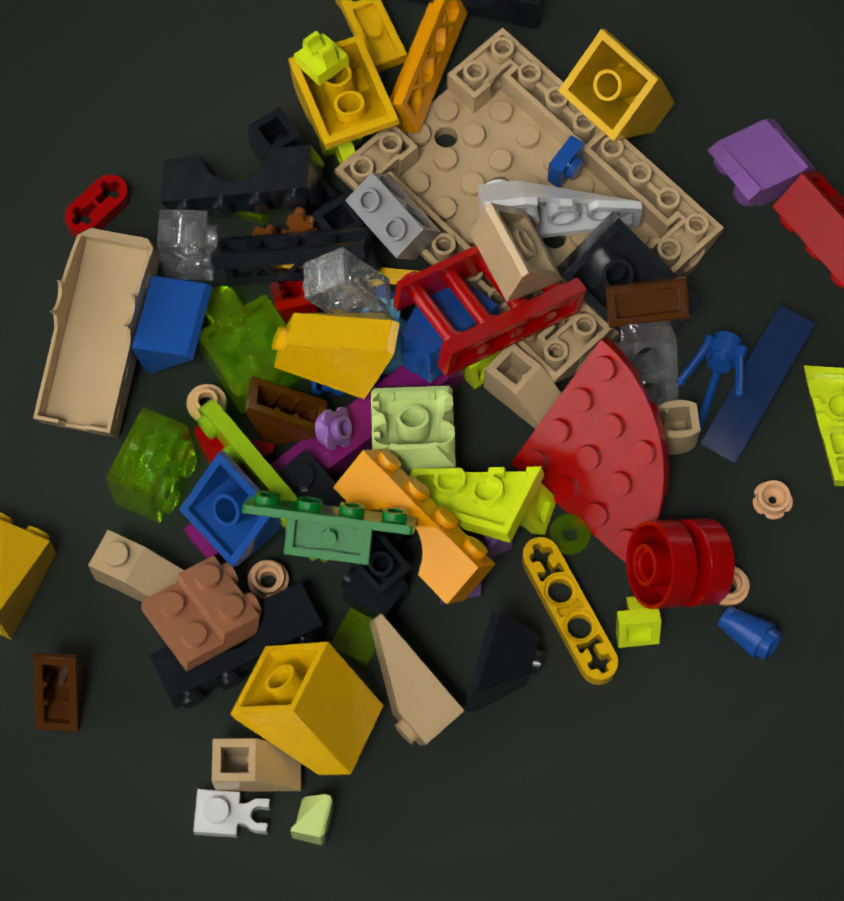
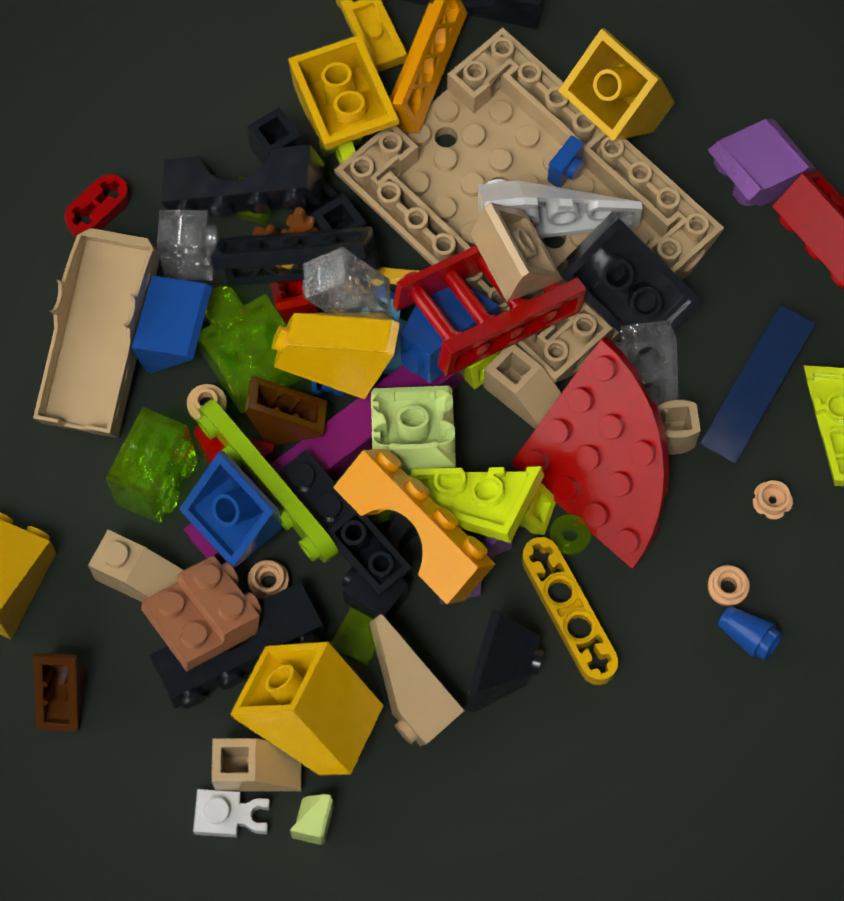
(320, 58): neon yellow tile -> none
(327, 530): green bracket -> none
(334, 428): medium lavender plate -> none
(393, 216): light grey brick -> none
(637, 625): neon yellow tile -> none
(647, 301): reddish brown tile -> none
(679, 563): red wheel -> none
(723, 353): blue plant -> none

